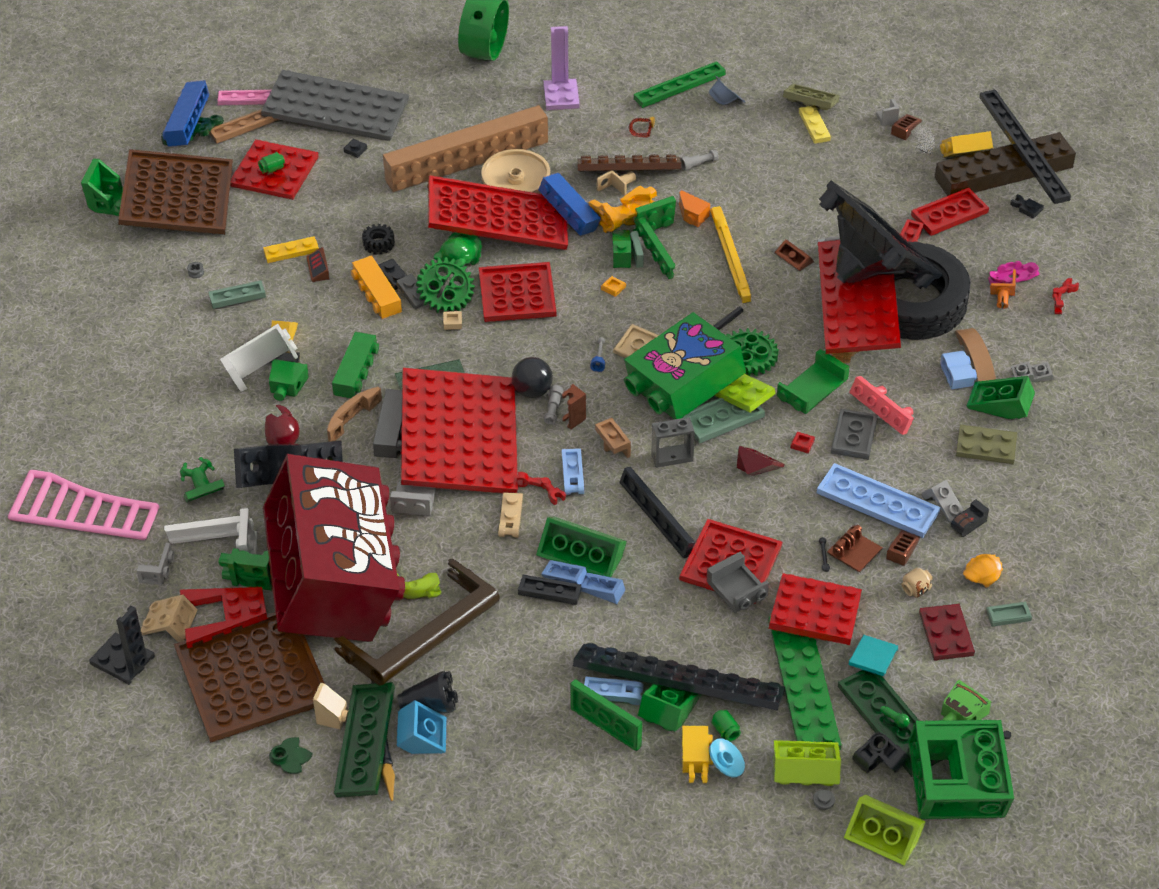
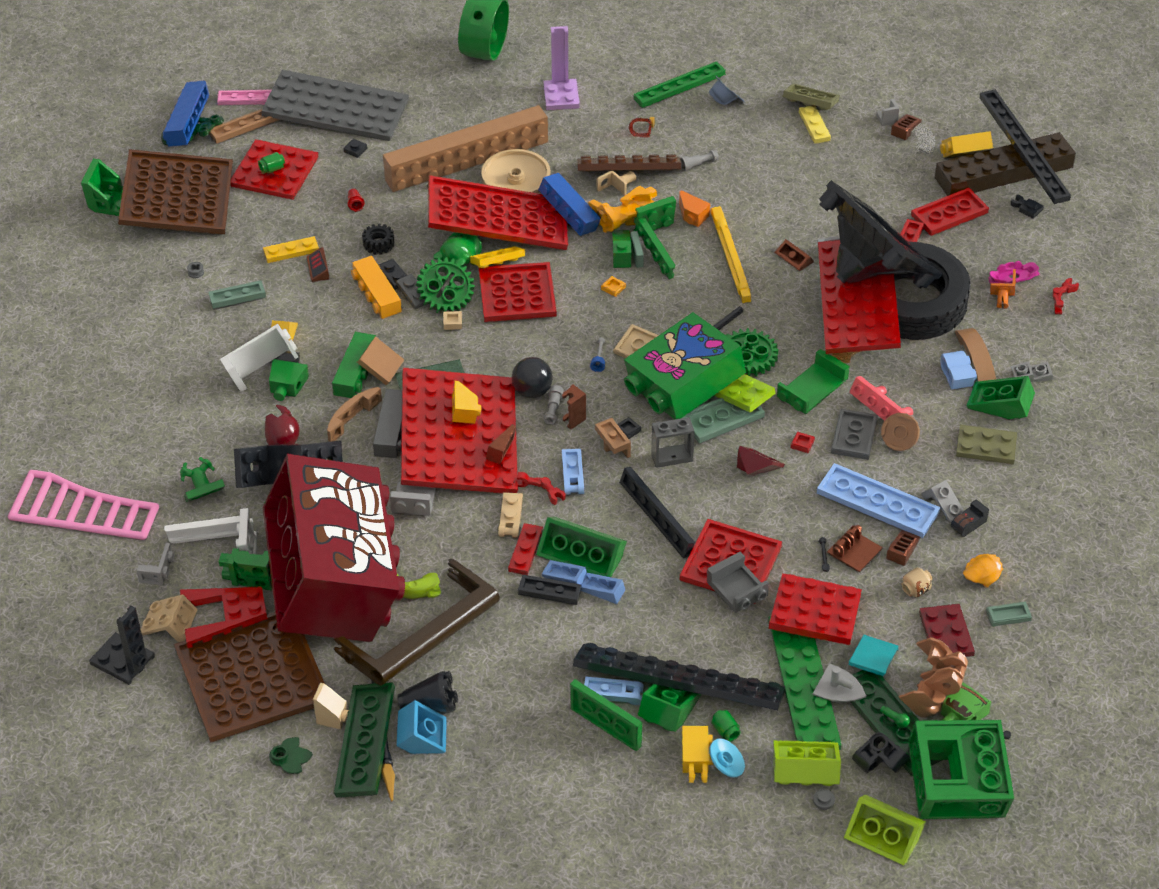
(355, 200): none -> red cone
(380, 361): none -> medium nougat tile
(464, 404): none -> yellow slope
(497, 256): none -> yellow plate
(500, 446): none -> copper slope
(525, 549): none -> red plate
(629, 427): none -> black tile
(839, 686): none -> light grey shield
(900, 431): none -> medium nougat tile
(942, 680): none -> nougat piece

